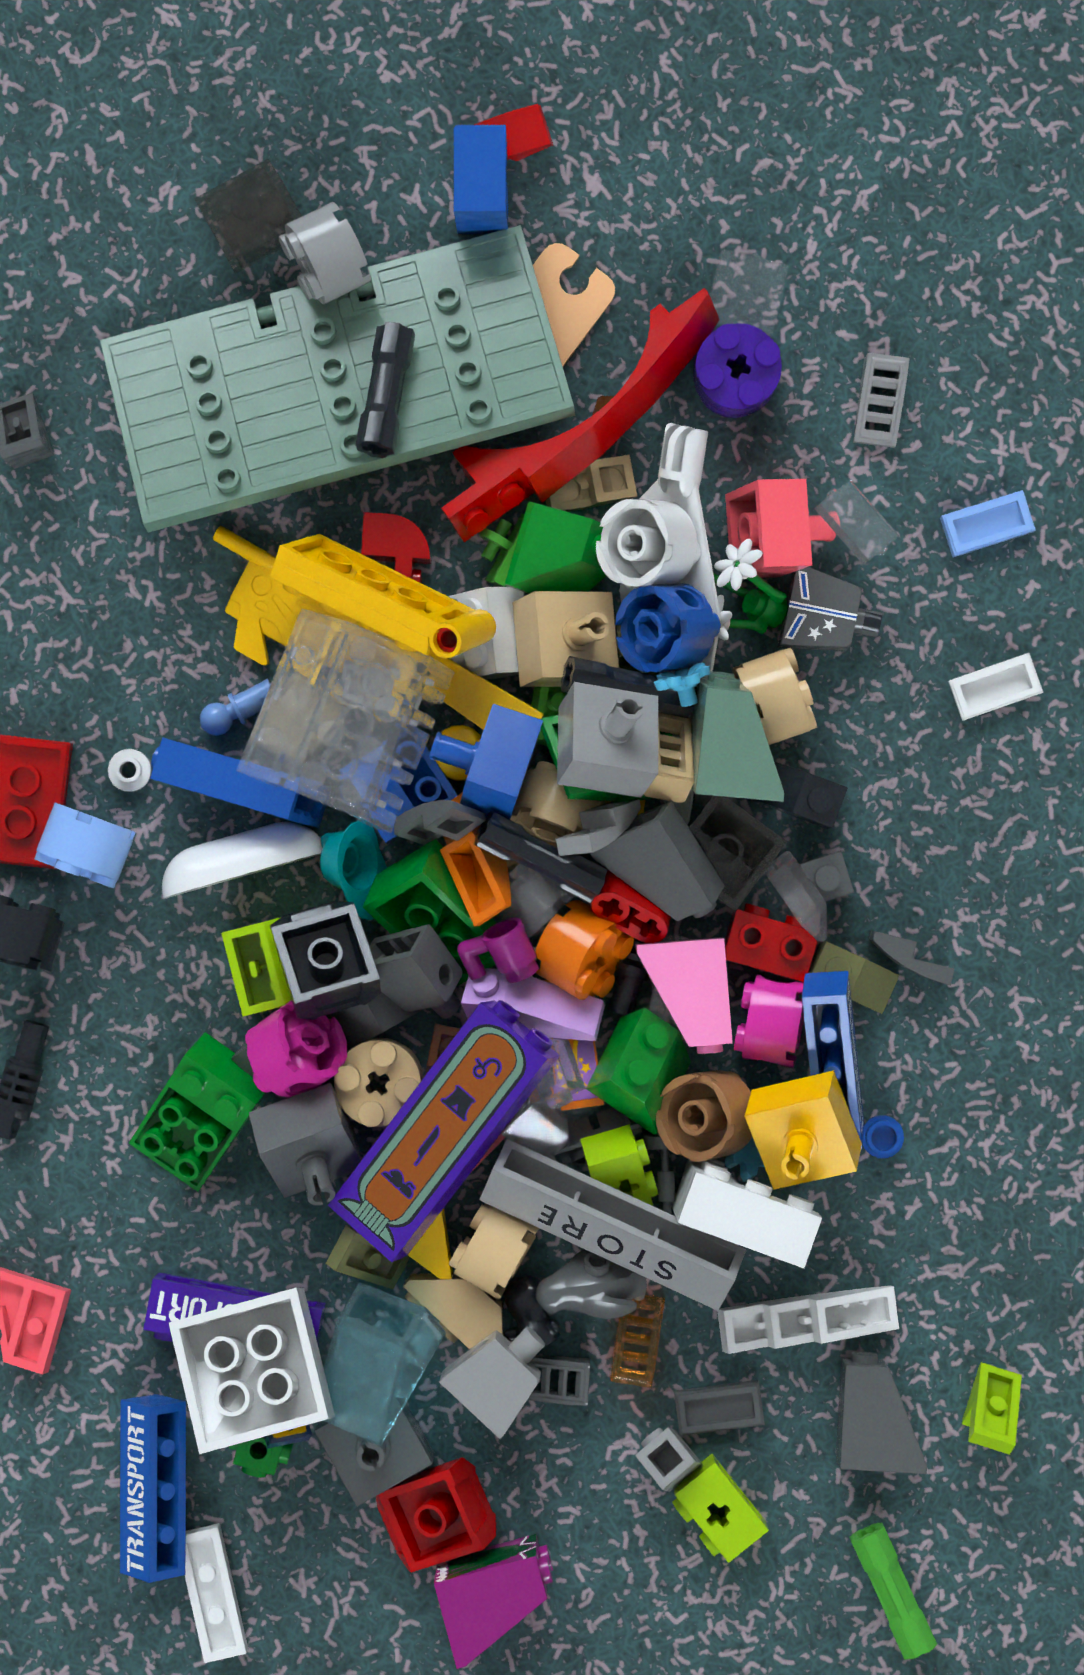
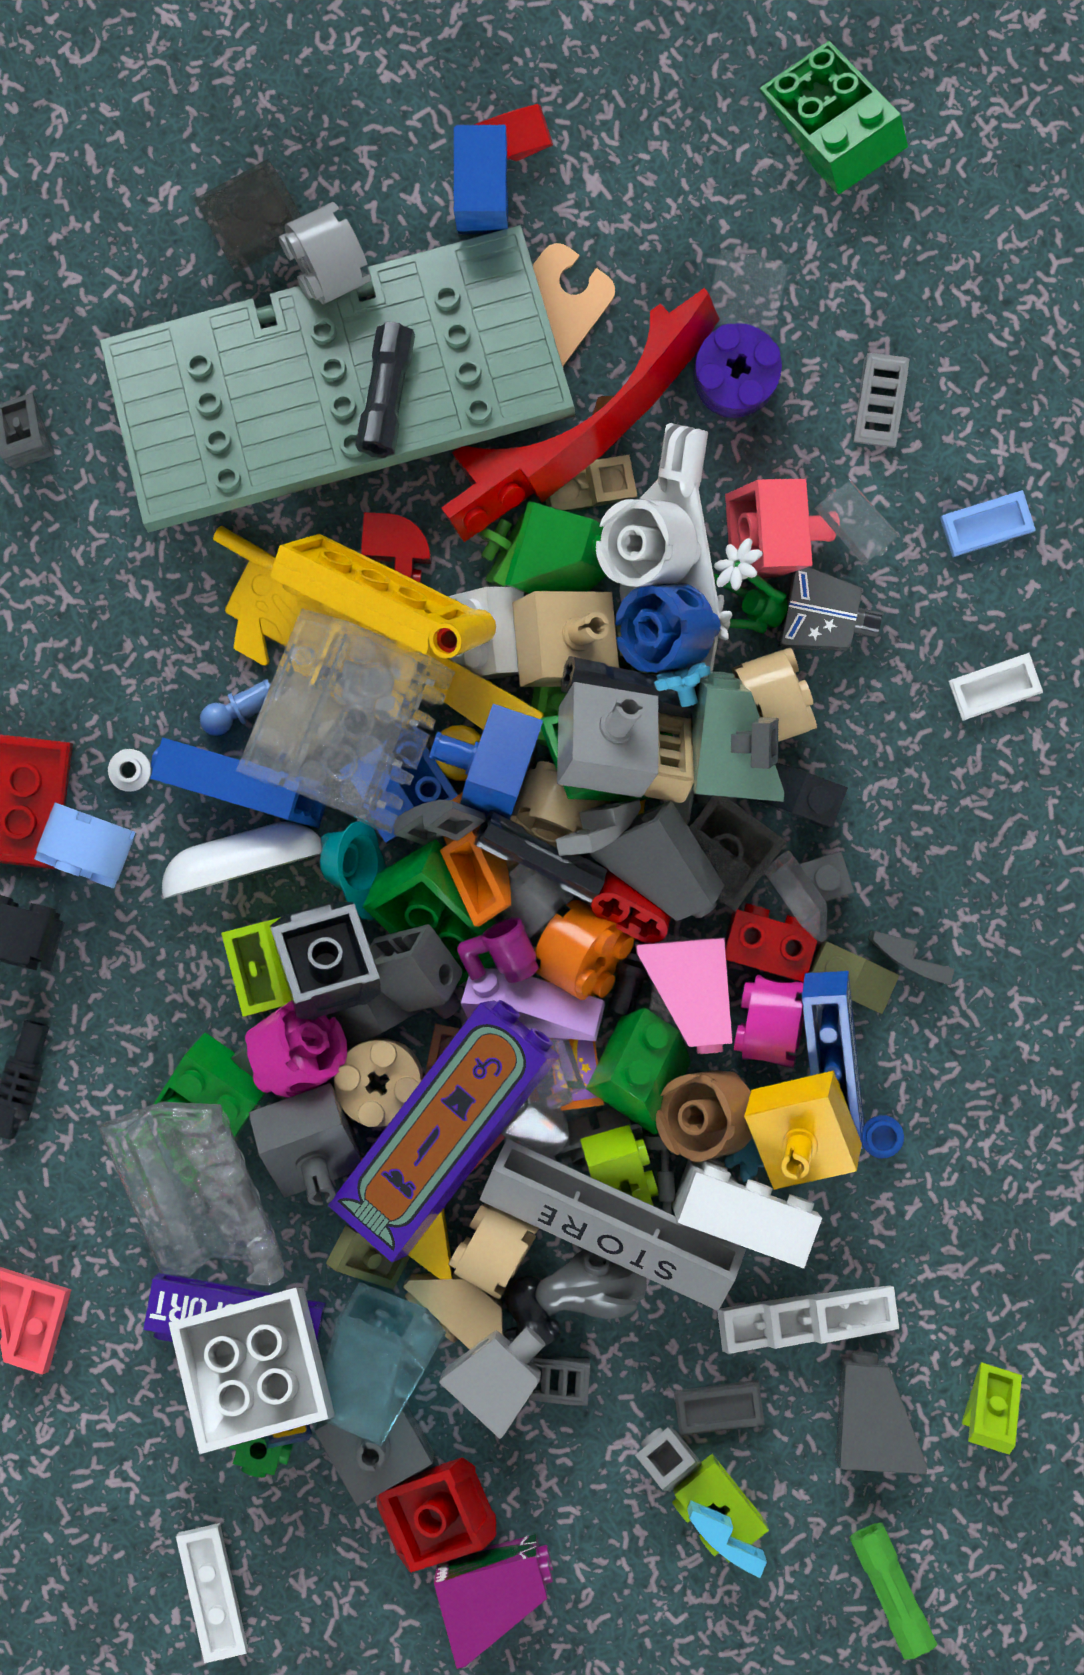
(153, 1487): blue brick -> none
(192, 1189): none -> clear slope
(631, 1376): clear orange slope -> none
(717, 1530): none -> medium azure slope
(760, 742): none -> dark grey tile
(836, 117): none -> green slope

